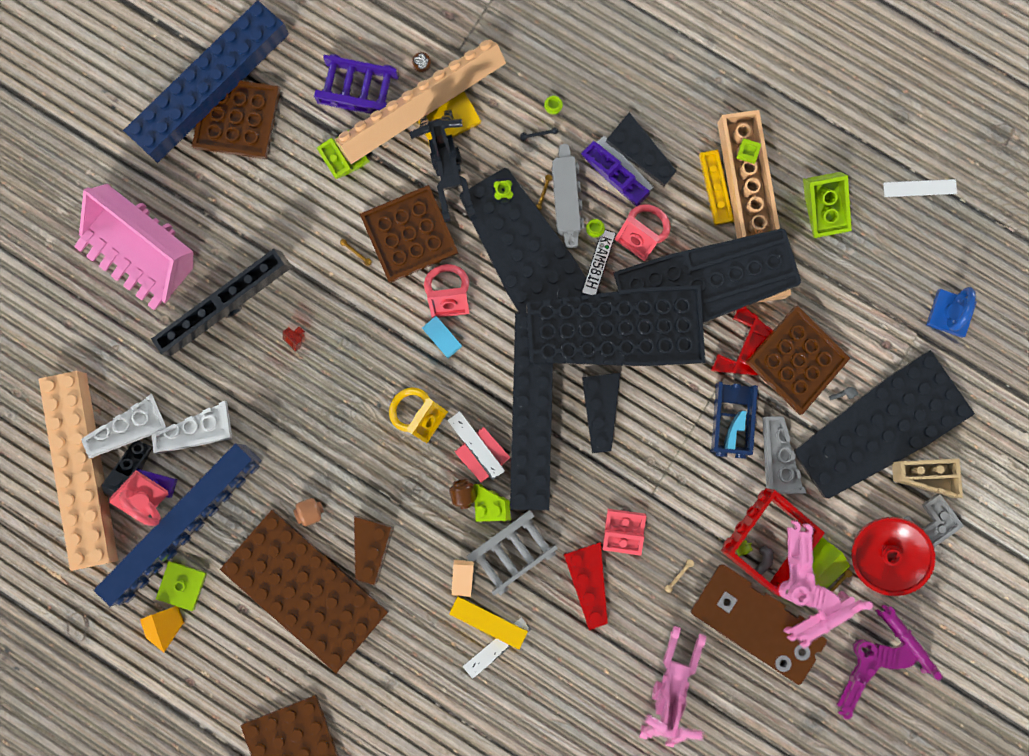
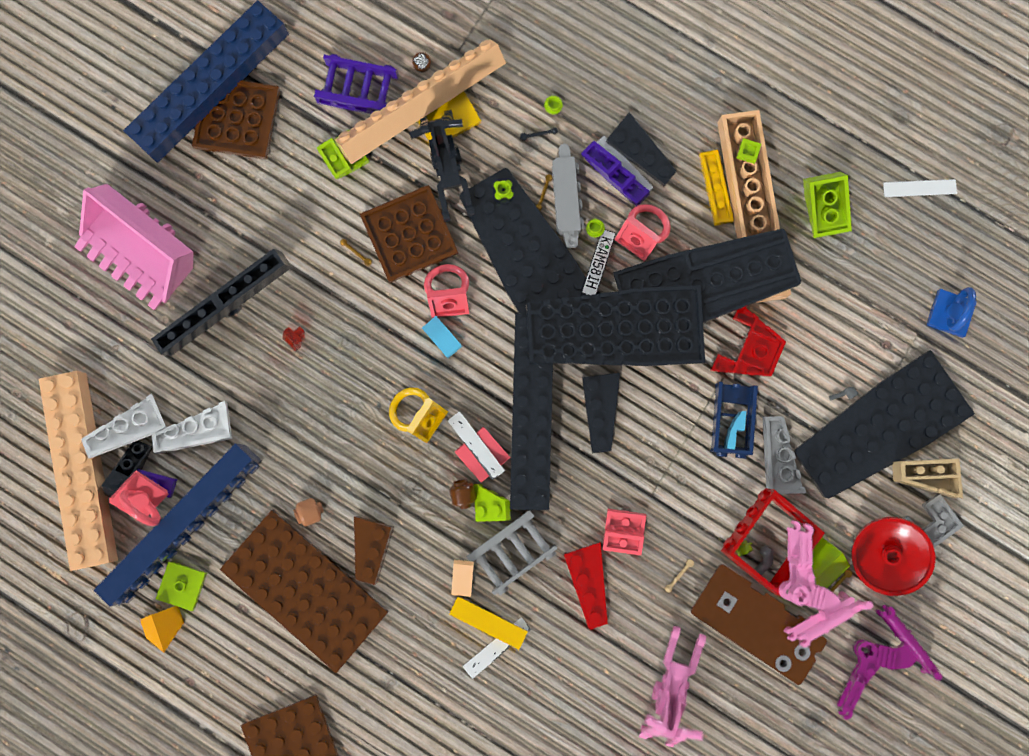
(798, 360): reddish brown plate -> none

